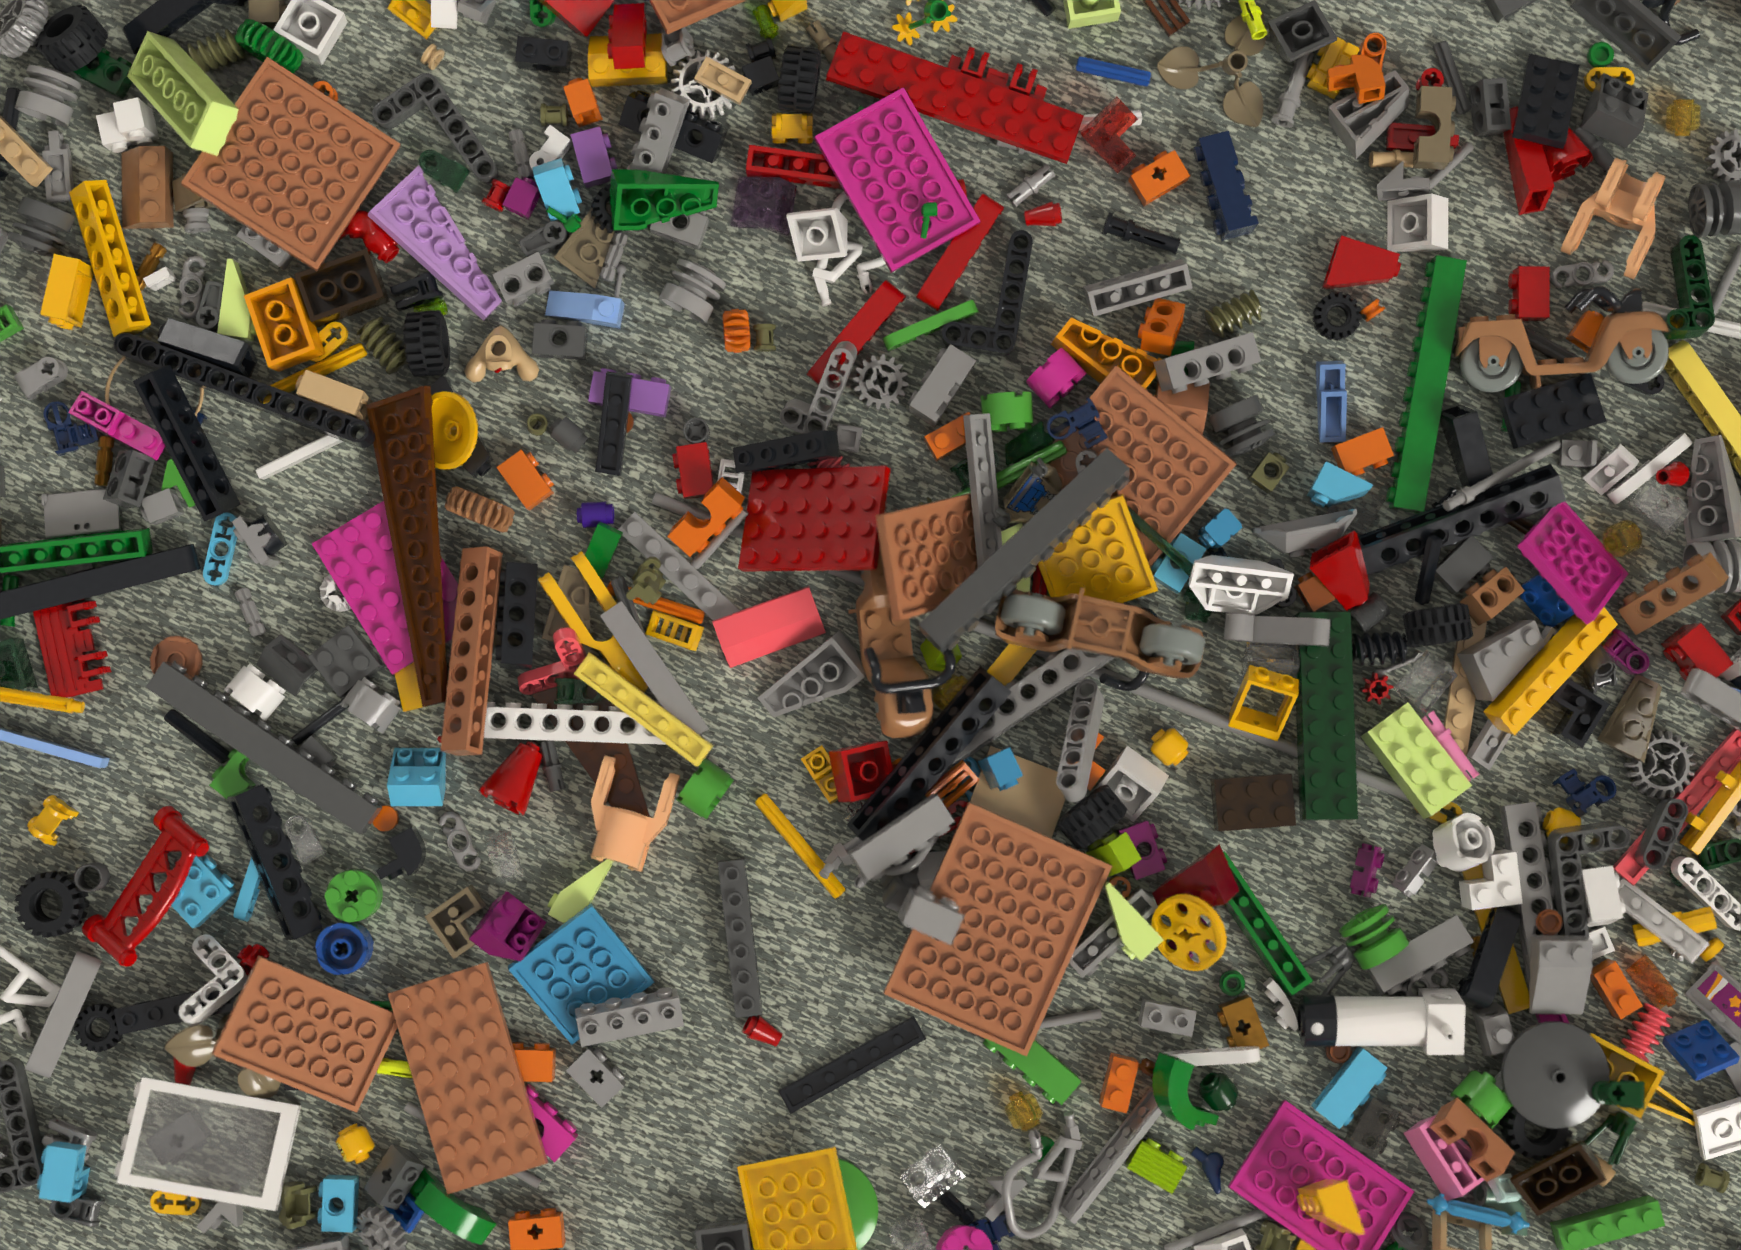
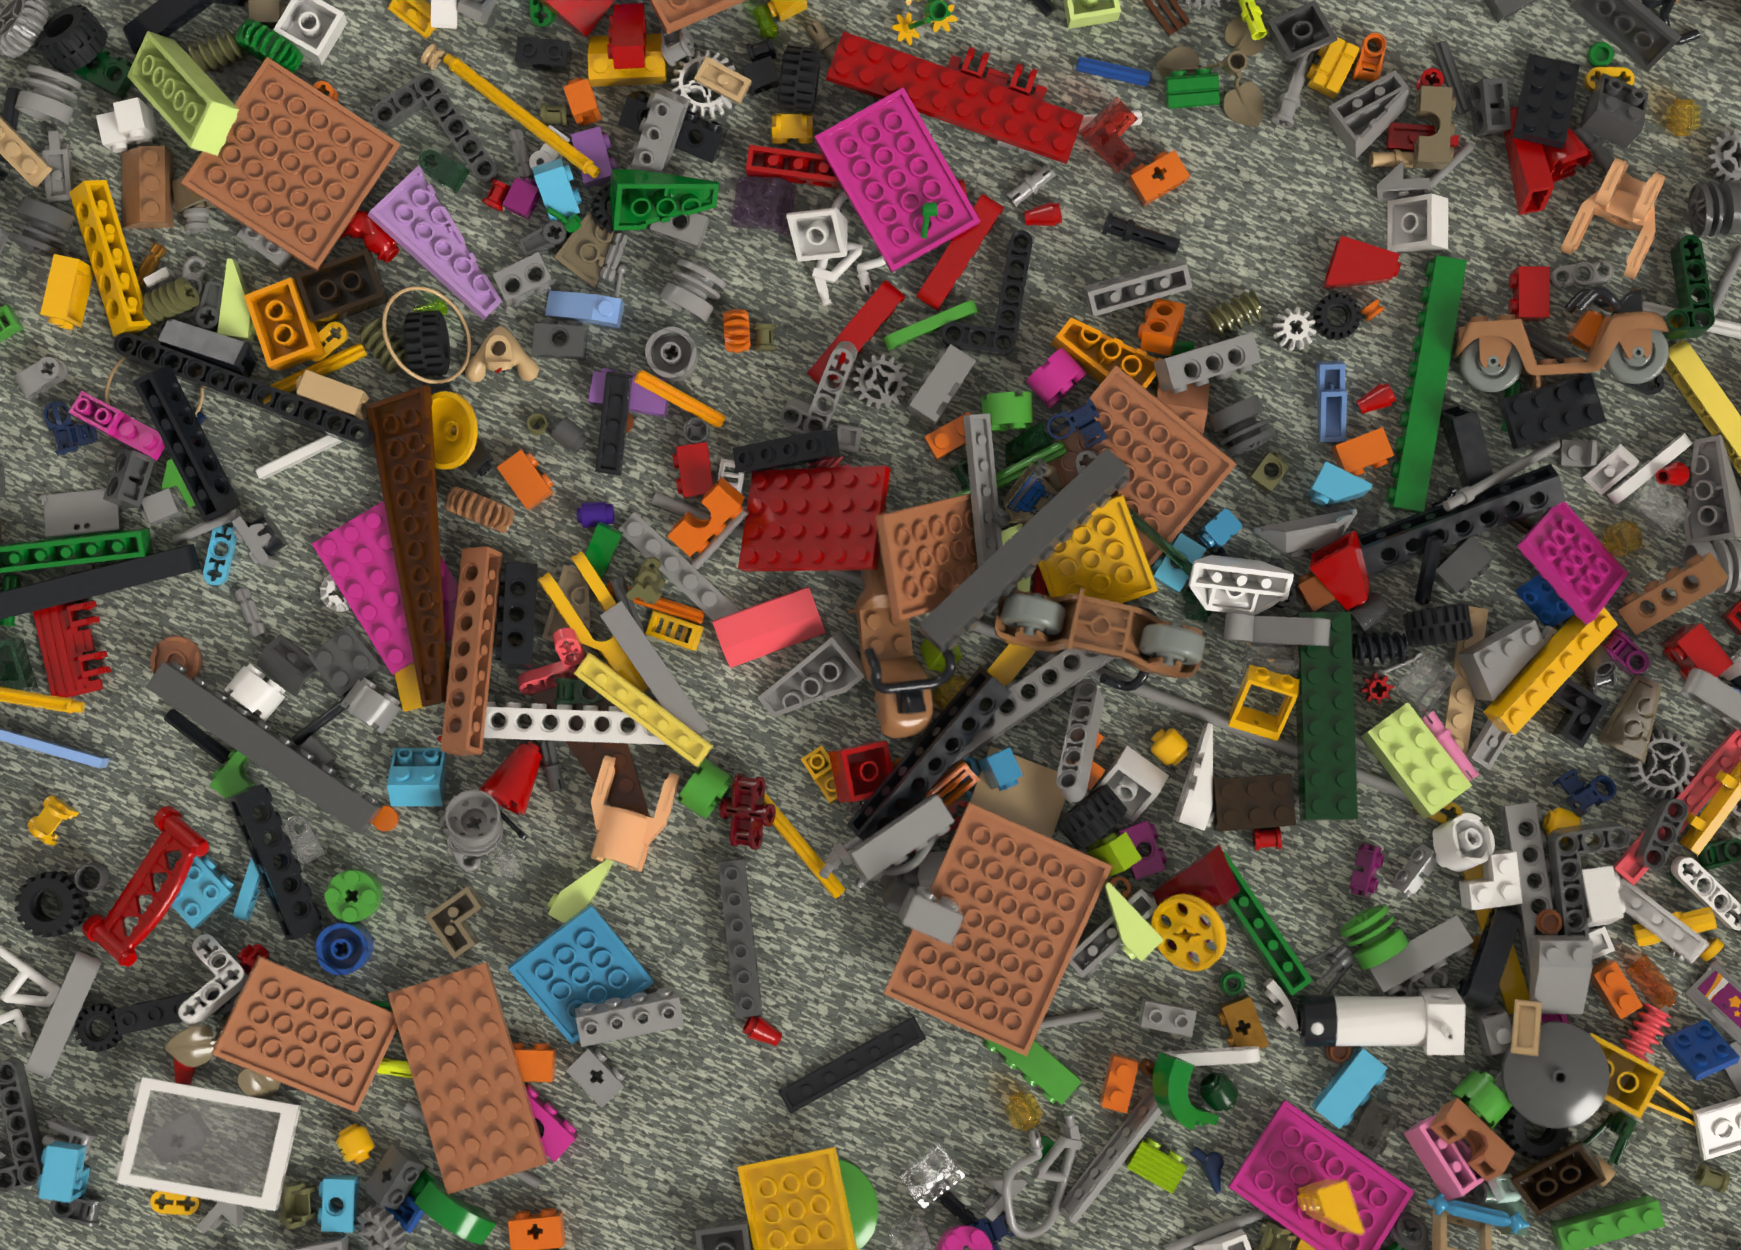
(104, 460): pearl gold axle -> none
(170, 300): none -> olive piece
(206, 526): none -> light grey bar
(392, 352): none -> tan piece
(410, 852): black brick -> none
(426, 287): black piece -> none
(470, 810): none -> light grey wheel
(507, 928): magenta slope -> none
(519, 832): none -> black hinge
(521, 115): none -> yellow piece
(665, 341): none -> light grey brick
(679, 398): none -> light orange axle
(747, 811): none -> dark red axle
(1191, 90): none -> green brick
(1197, 793): none -> white wedge
(1224, 186): dark blue wedge -> none
(1267, 838): none -> red bush
(1303, 329): none -> white gear
(1362, 74): orange brick -> none
(1376, 399): none -> red cone
(1493, 598): medium nougat brick -> none
(1526, 1027): none -> tan tile
(1619, 1093): dark green piece -> none

